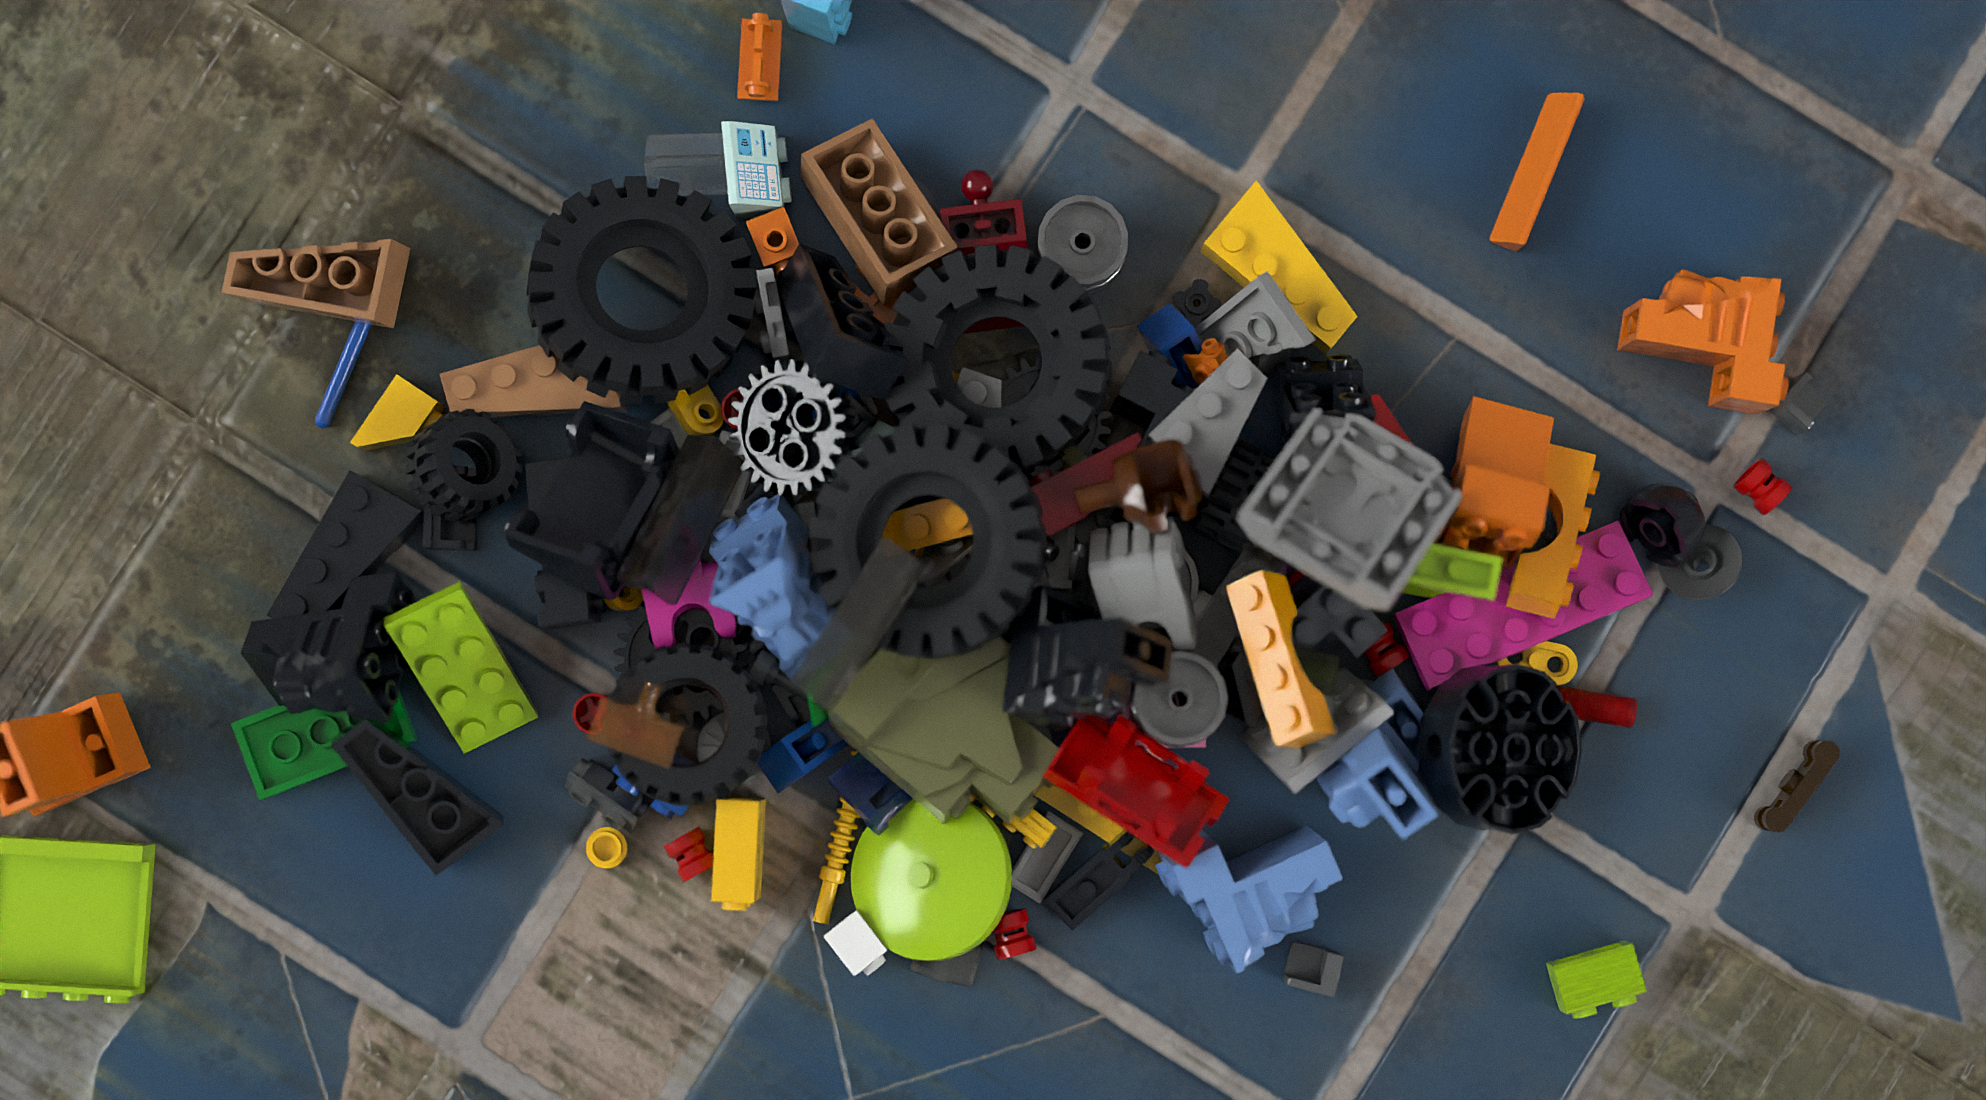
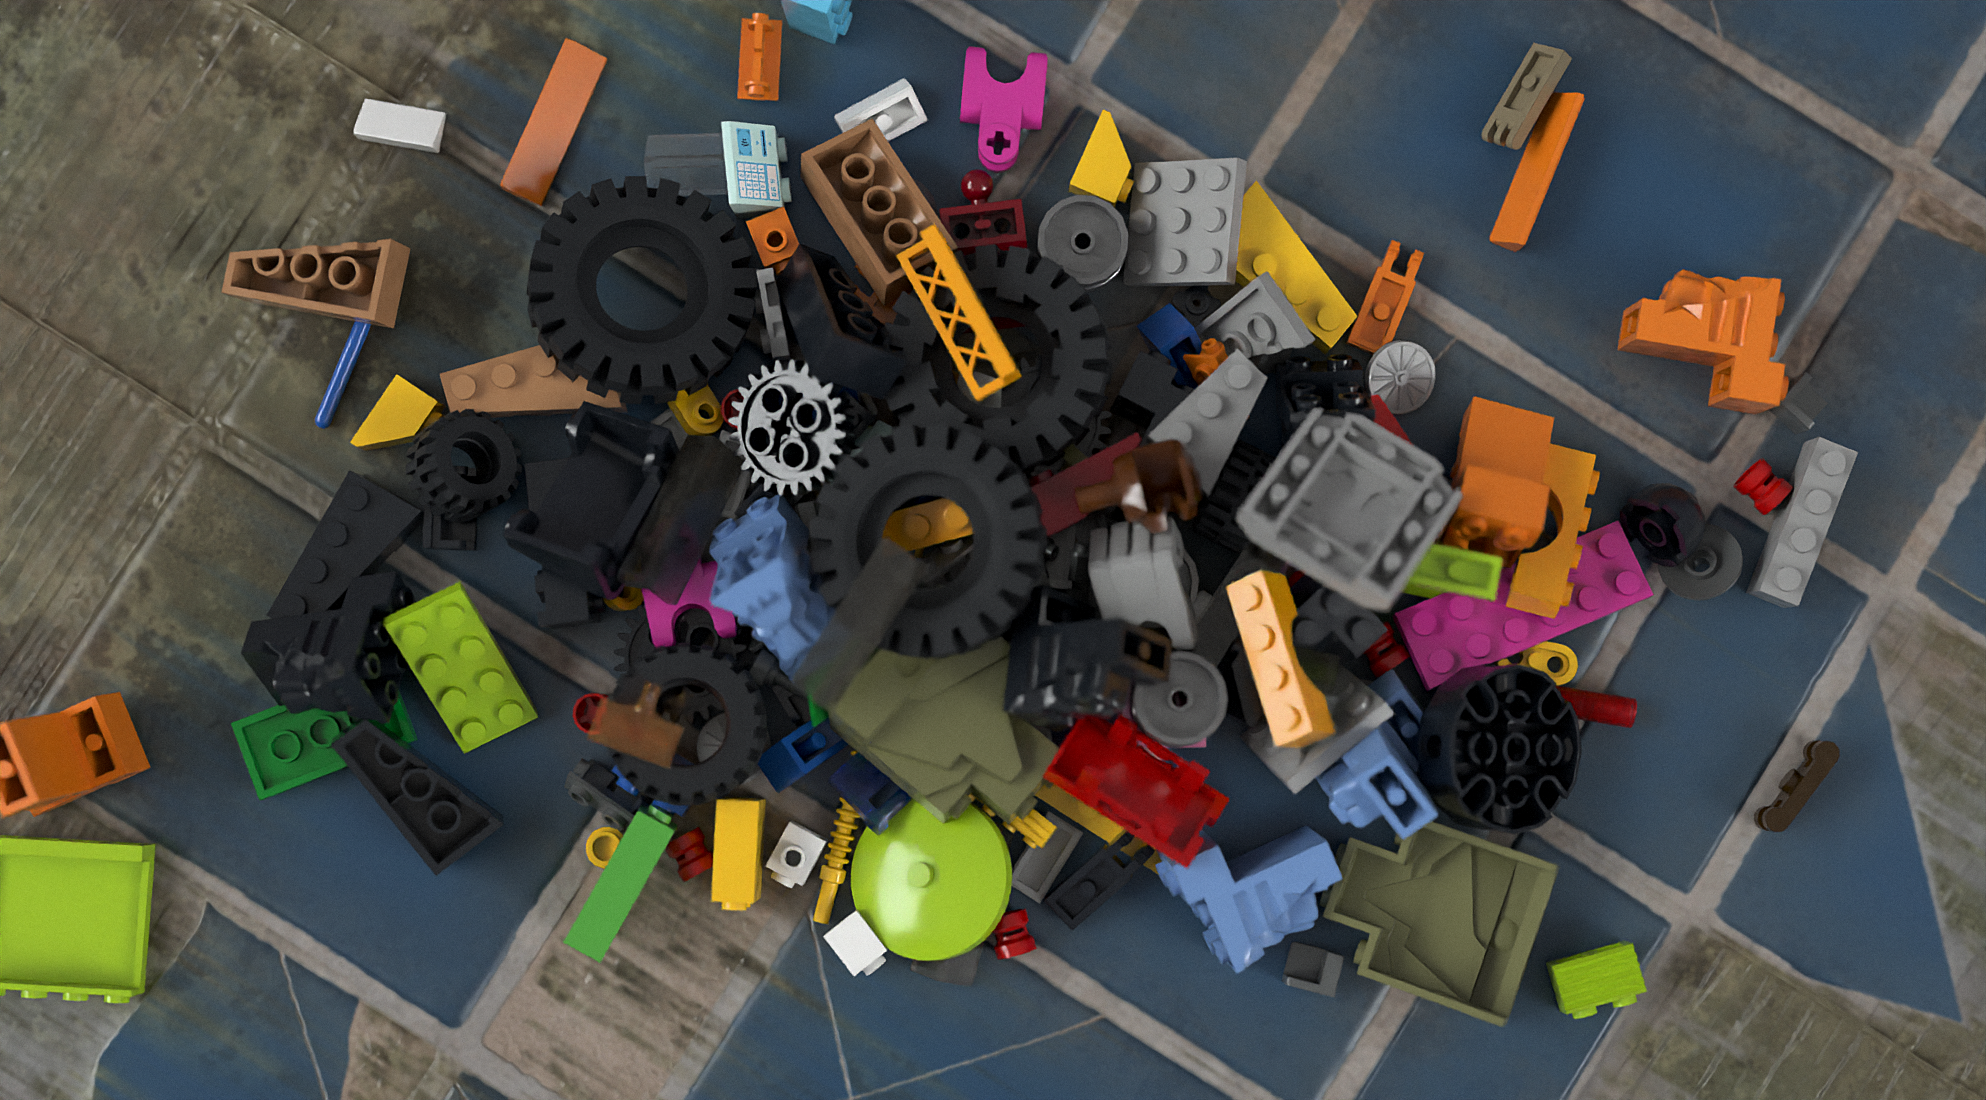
(400, 125): none -> white slope
(553, 122): none -> orange slope
(621, 881): none -> bright green brick
(795, 855): none -> white brick
(892, 109): none -> white slope
(969, 303): none -> light orange fence
(1002, 107): none -> dark pink piece
(1104, 165): none -> yellow slope
(1185, 223): none -> light grey plate
(1384, 302): none -> orange hinge
(1401, 376): none -> light grey wheel
(1443, 916): none -> olive panel
(1526, 96): none -> dark tan hinge
(1802, 522): none -> light grey brick

